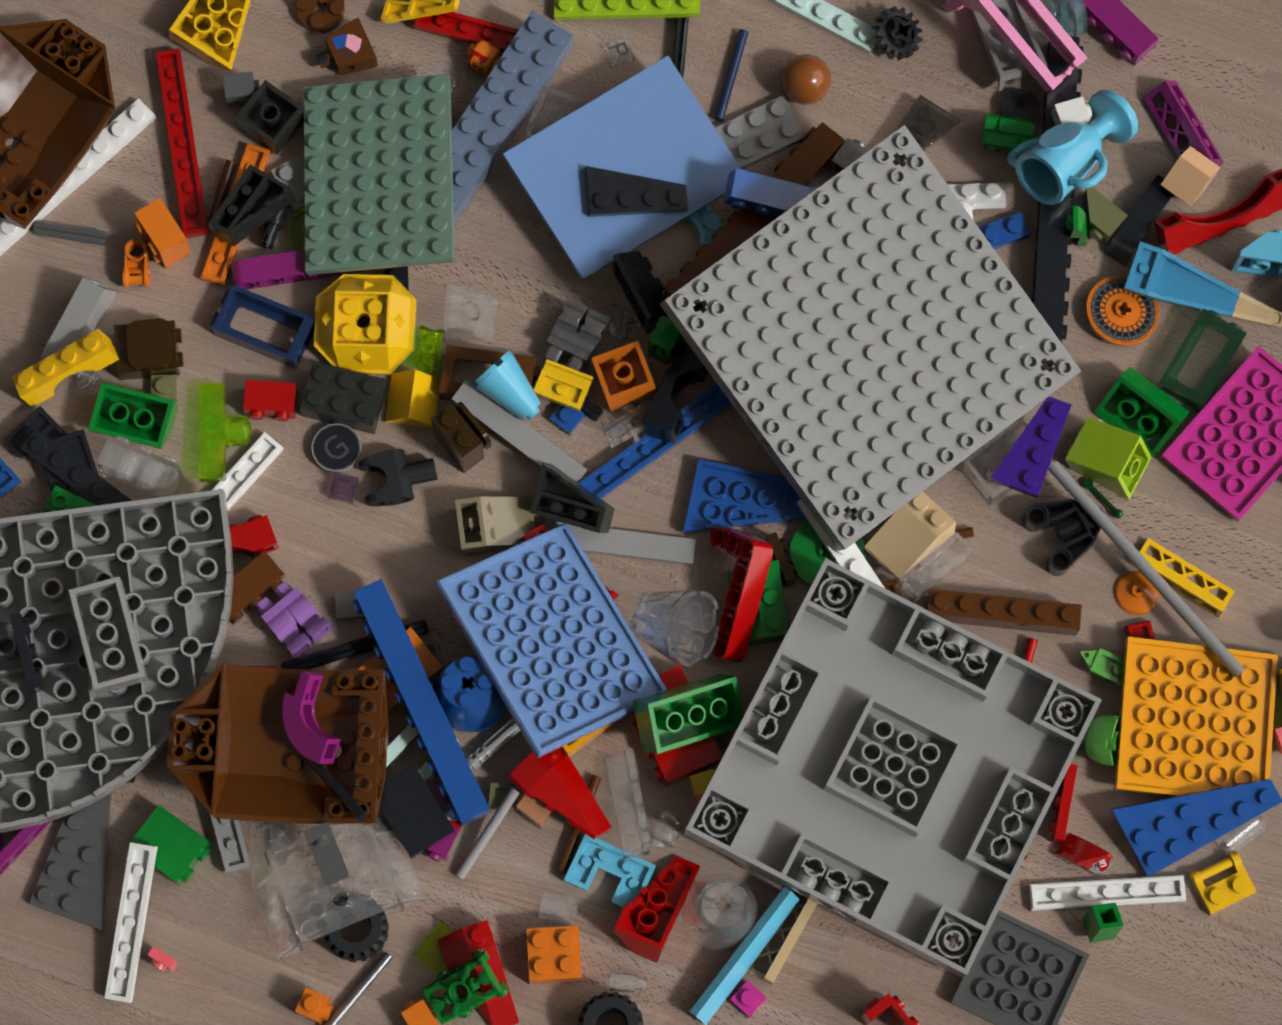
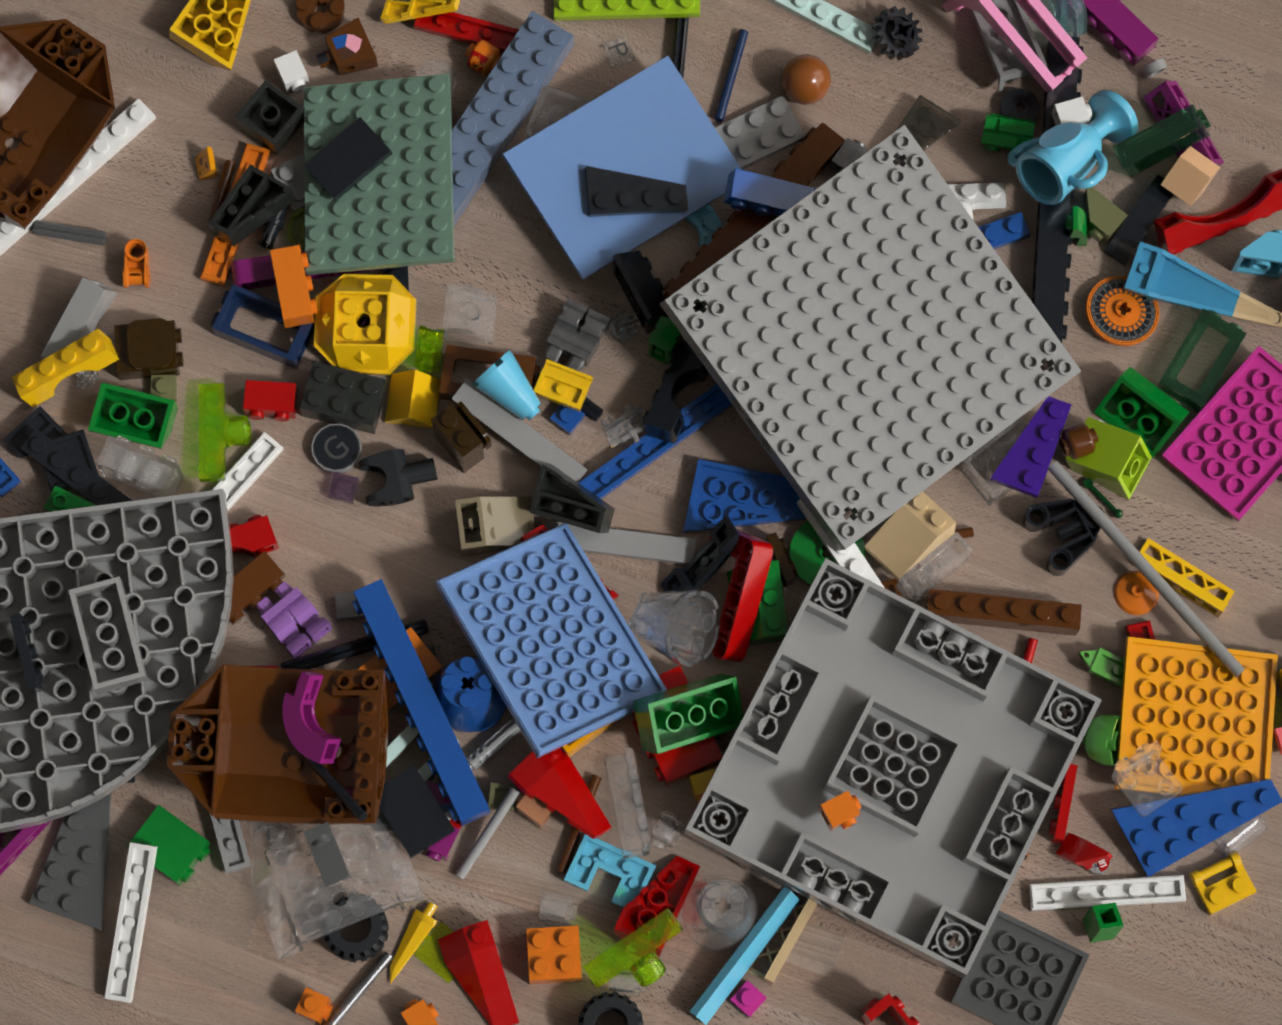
(161, 960): coral plate -> none
(162, 233): orange brick -> none
(182, 143): red plate -> none
(206, 164): none -> light orange slope
(239, 88): dark grey brick -> none
(291, 72): none -> white brick
(293, 286): none -> orange brick
(347, 159): none -> black tile
(416, 932): none -> yellow bar
(449, 980): green piece -> none
(624, 375): orange brick -> none
(636, 952): none -> clear neon green plate
(707, 561): none -> black slope
(840, 811): none -> orange brick
(1078, 441): none -> reddish brown head
(1146, 779): none -> clear bracket
(1154, 68): none -> light grey tile
(1162, 140): none -> clear green piece

